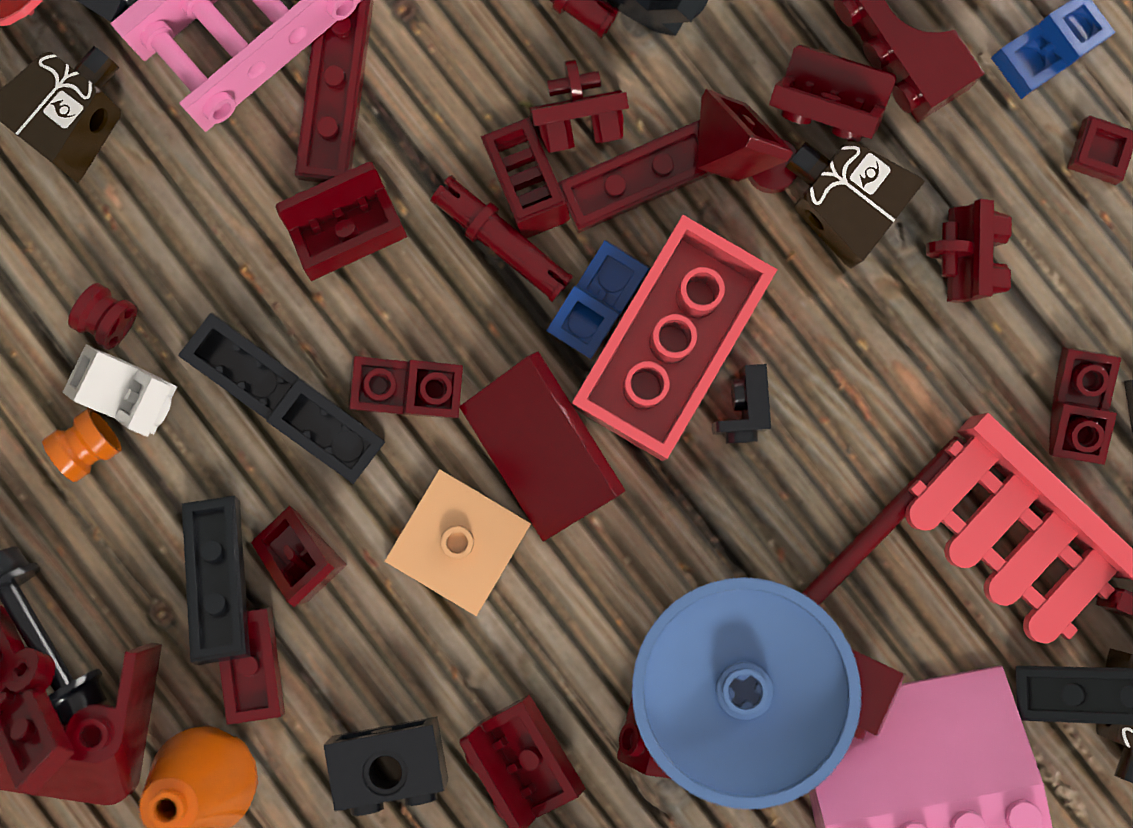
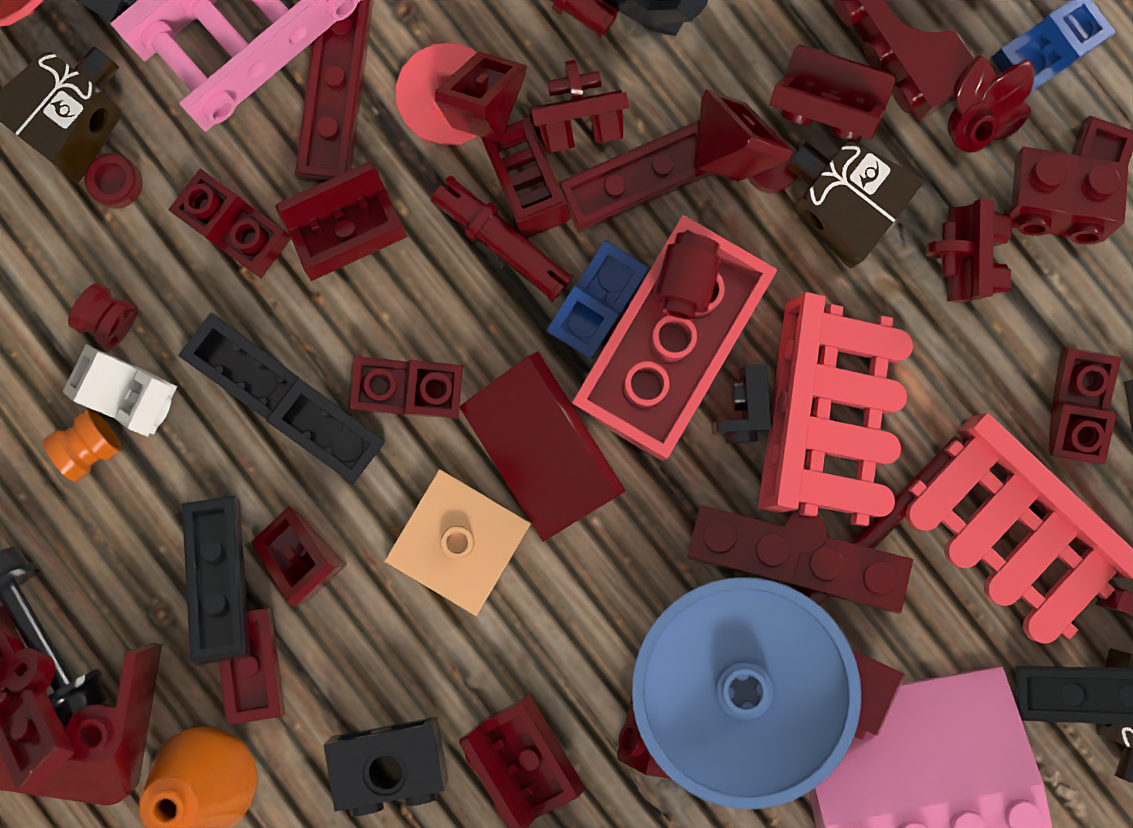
(113, 181): none -> dark red tile
(230, 223): none -> dark red slope
(417, 88): none -> coral piece
(481, 95): none -> dark red slope
(688, 275): none -> dark red brick
(795, 431): none -> coral fence
(801, 557): none -> dark red hinge
(989, 104): none -> dark red plate
(1067, 195): none -> dark red bracket

